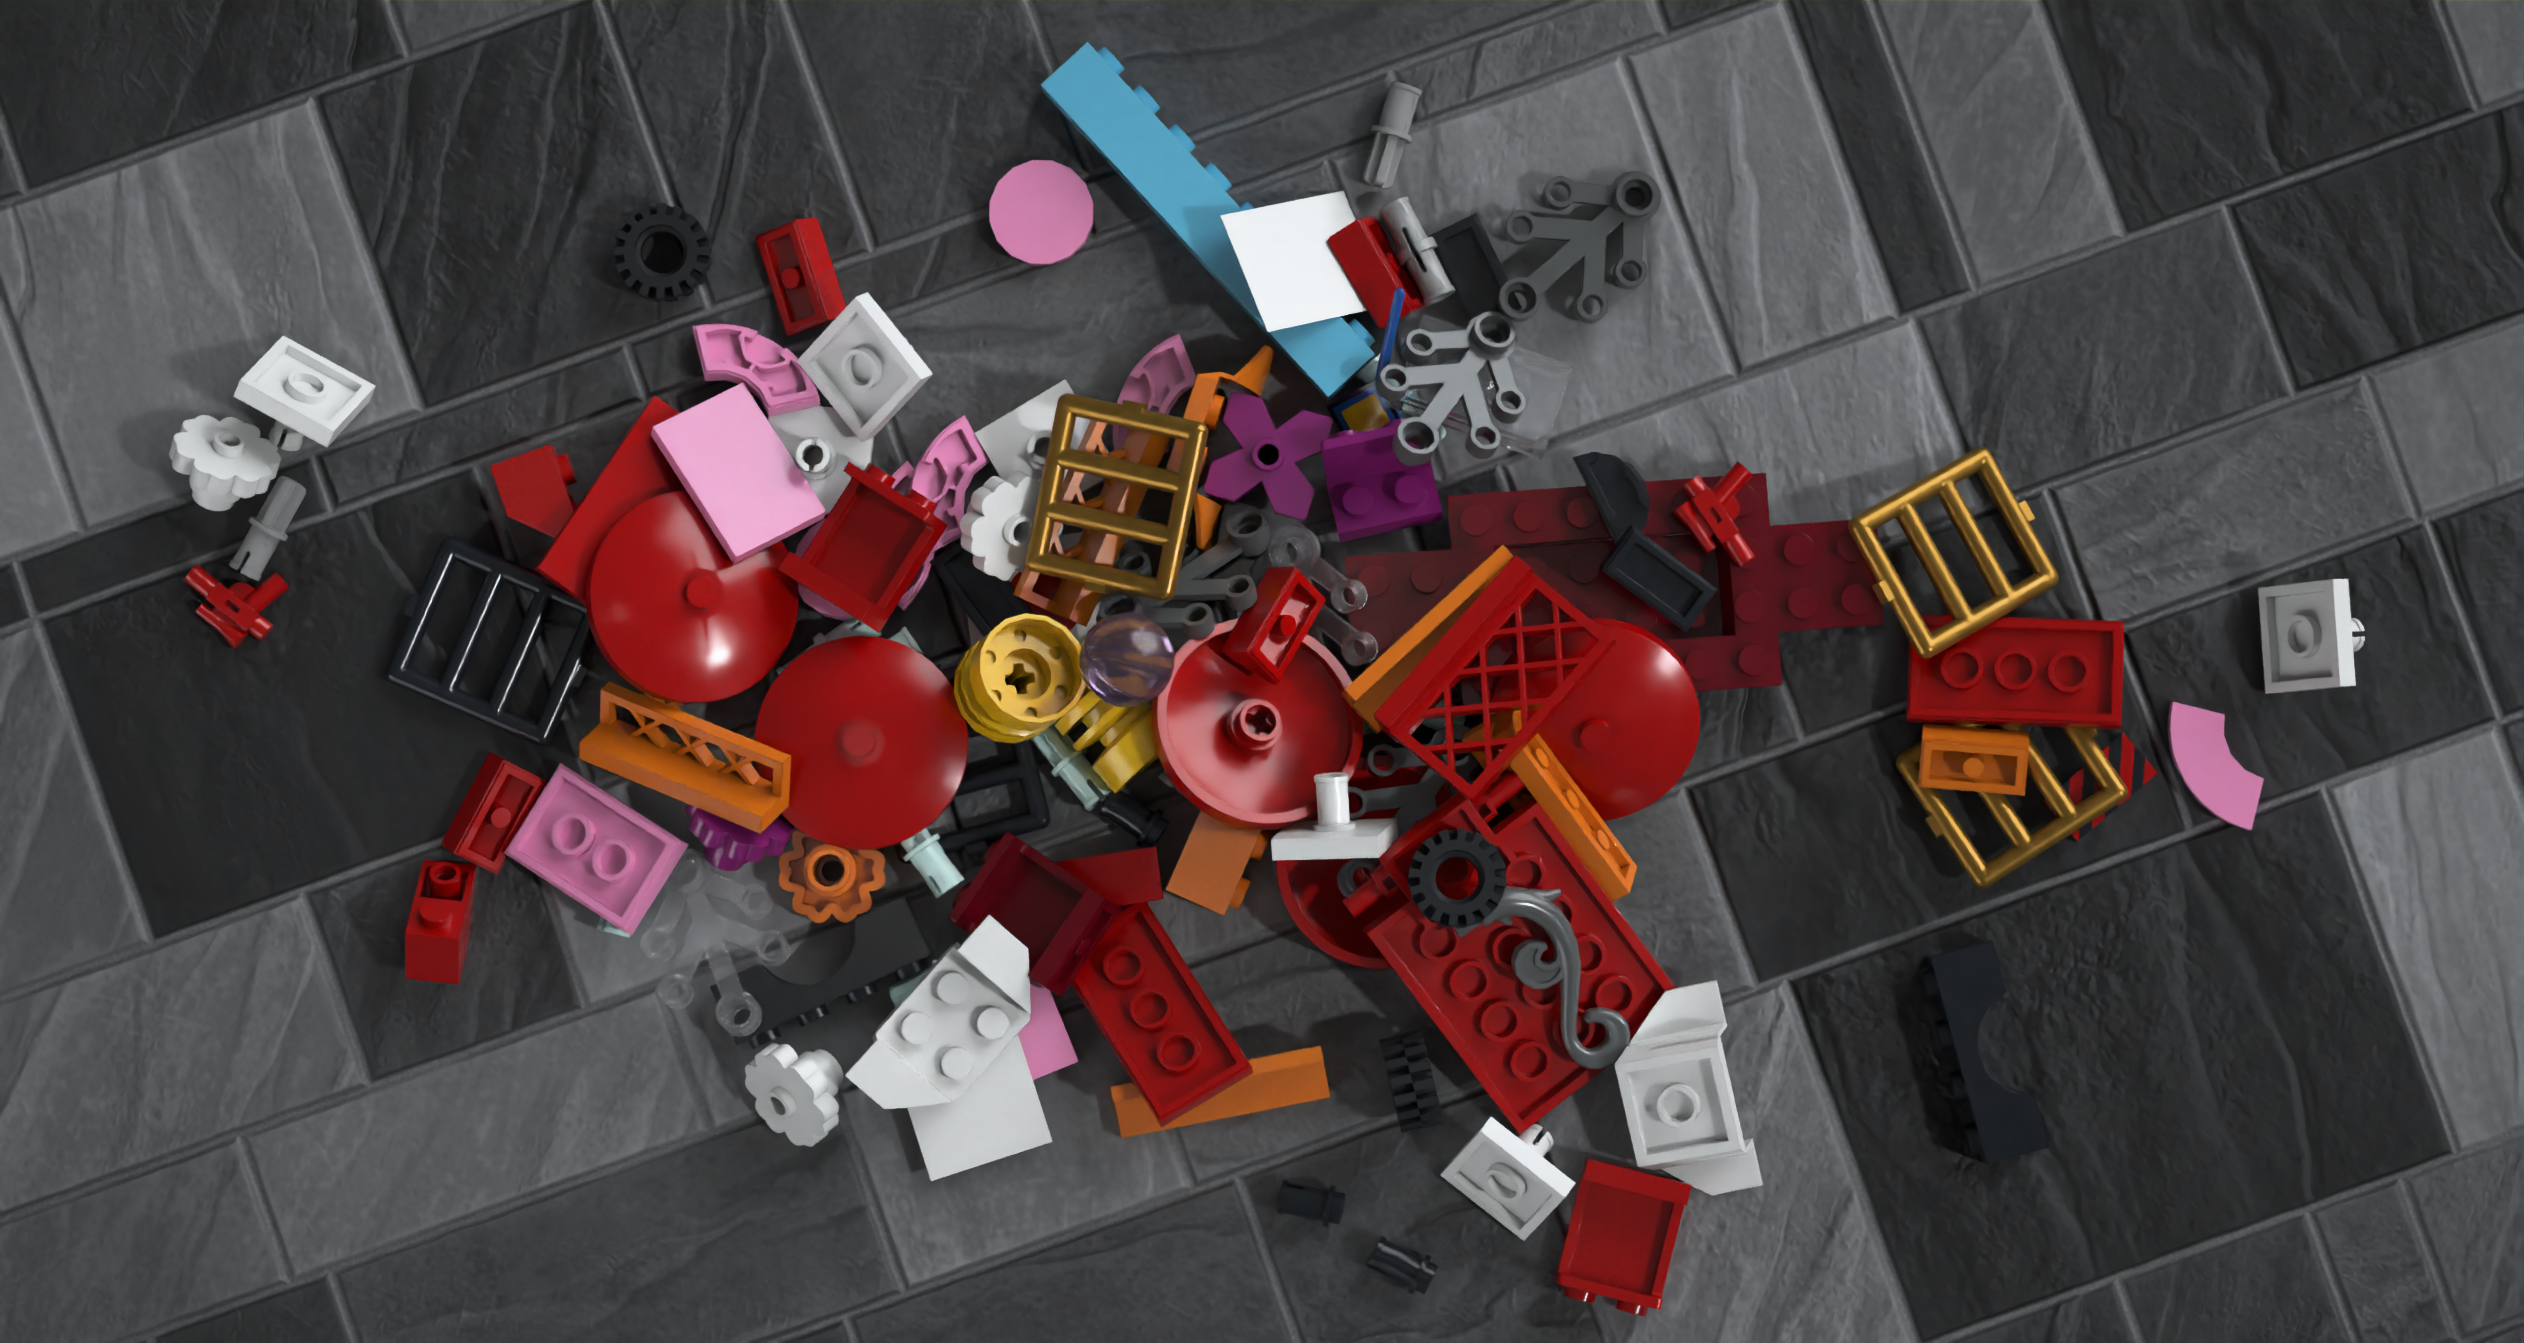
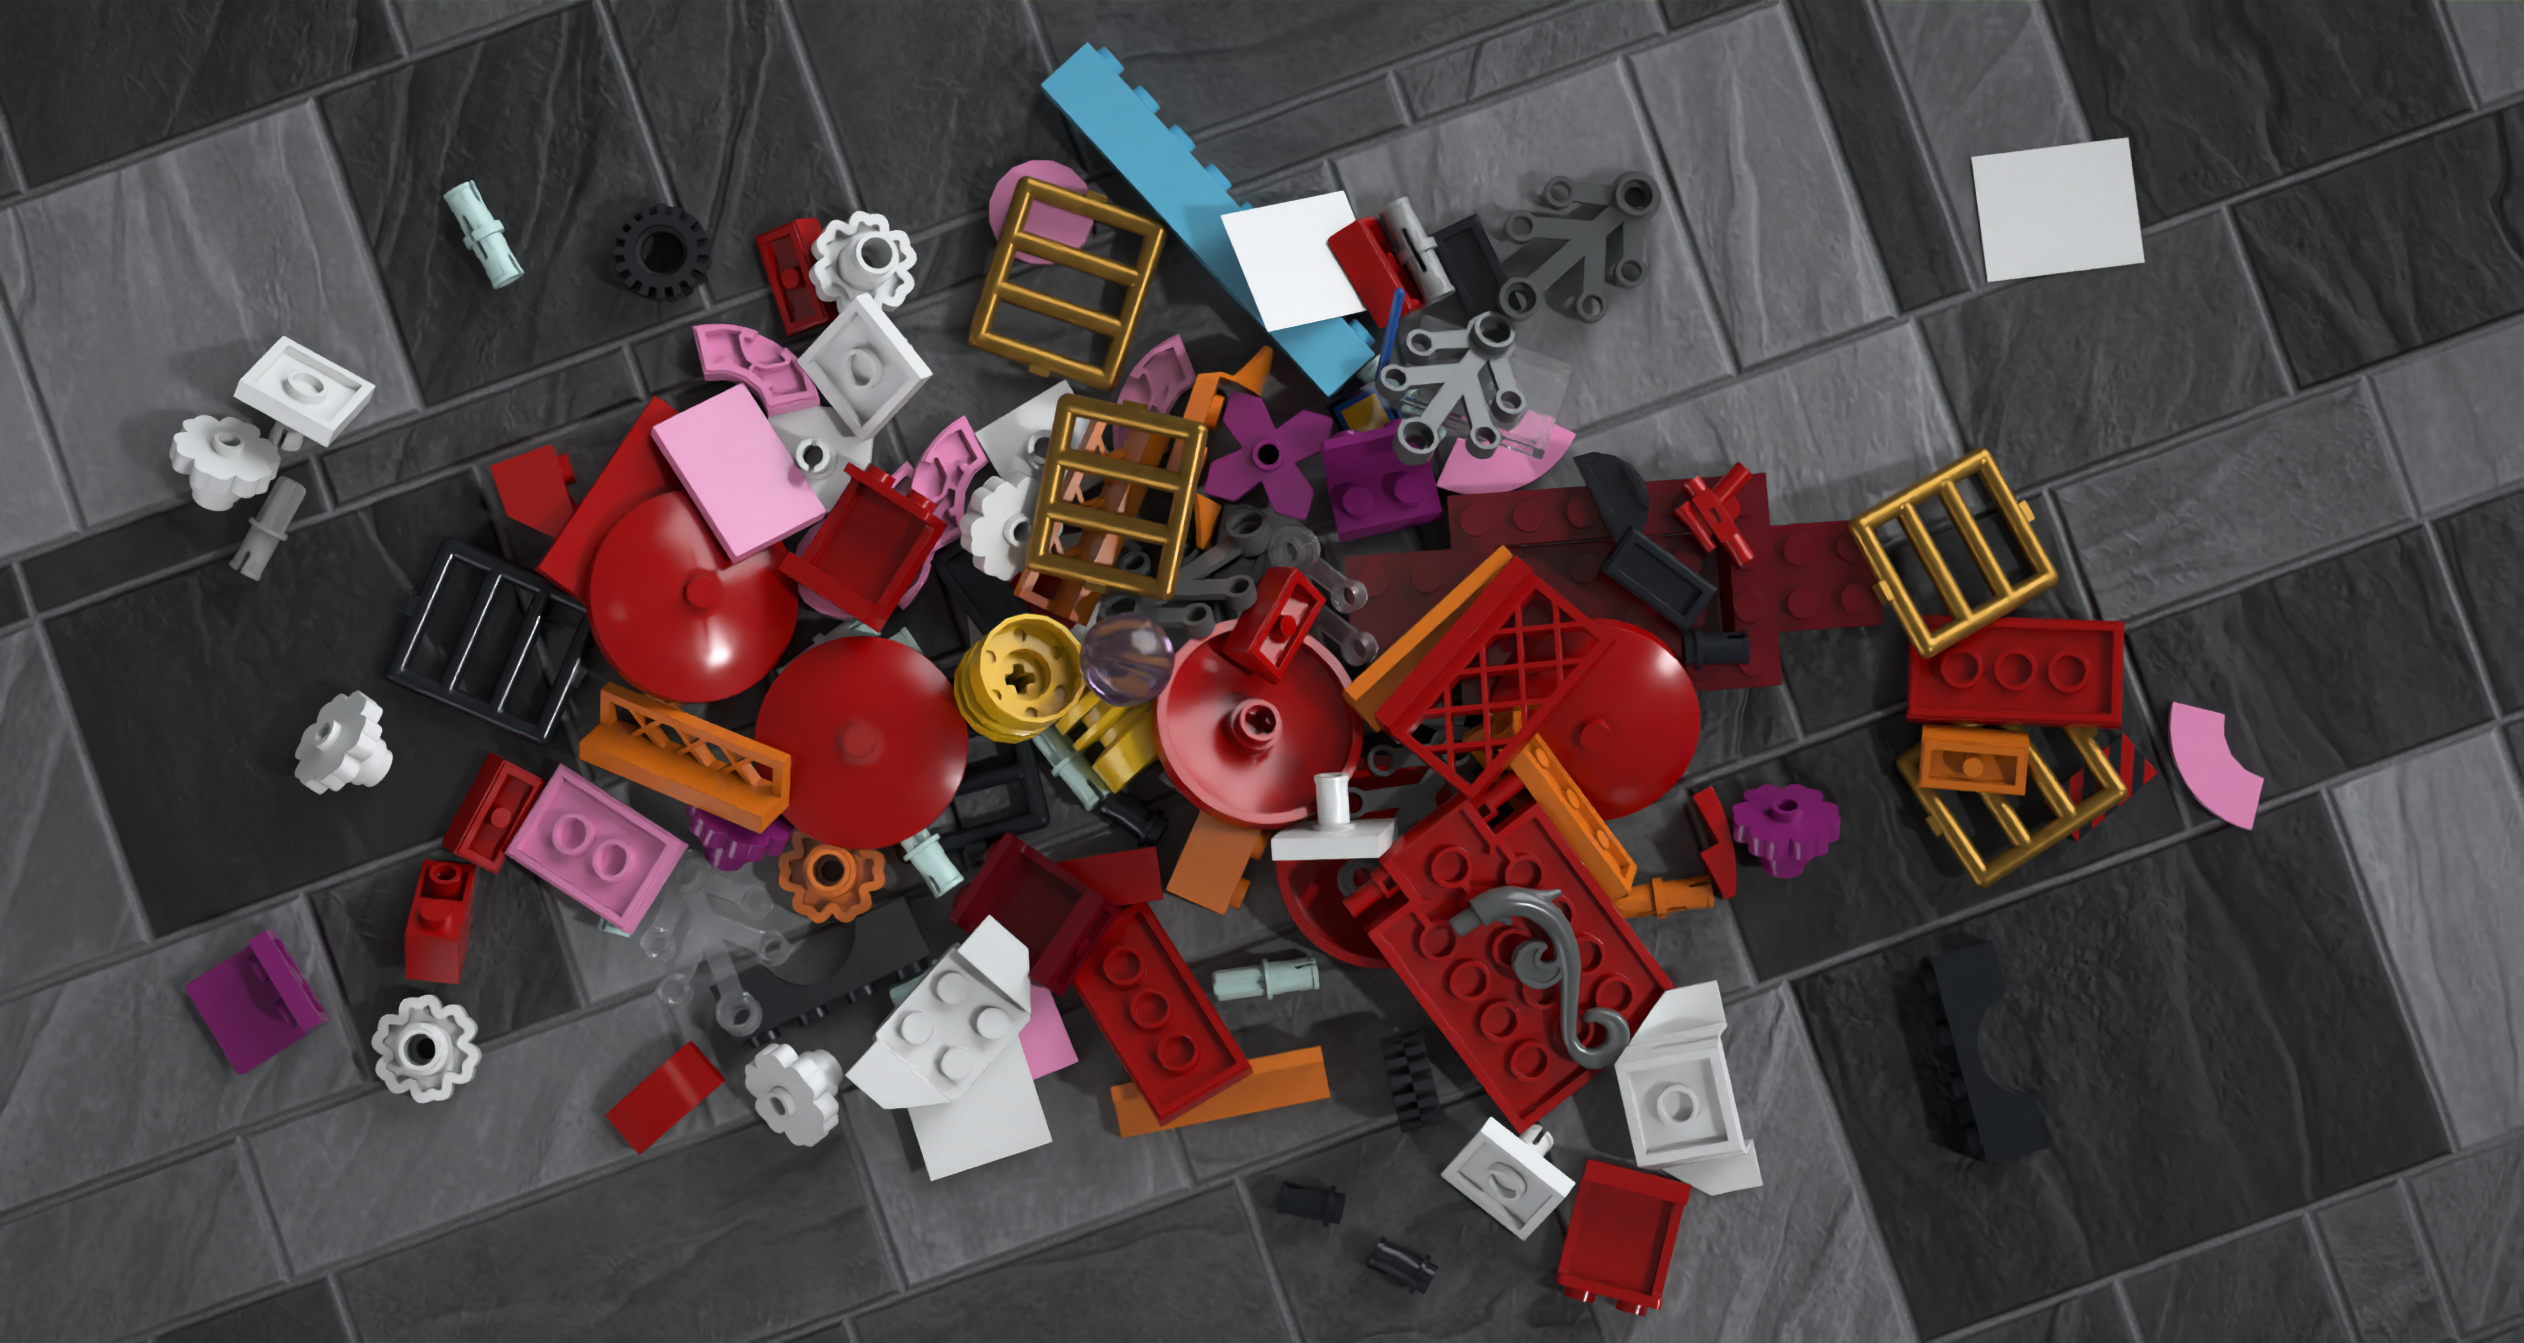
(236, 607): red piece -> none
(257, 1002): none -> magenta bracket
(344, 746): none -> white plant
(399, 1042): none -> white plant
(483, 234): none -> light aqua pin
(665, 1097): none -> red slope
(861, 259): none -> white plant
(1119, 328): none -> pearl gold bar
(1266, 979): none -> light aqua axle
(1391, 135): light grey axle -> none
(1463, 845): black tyre -> none
(1504, 470): none -> bright pink tile
(1666, 897): none -> orange pin
(1715, 648): none -> black pin
(1720, 857): none -> red slope
(1785, 827): none -> magenta plant
(2057, 209): none -> white sticker
(2308, 636): white tile -> none

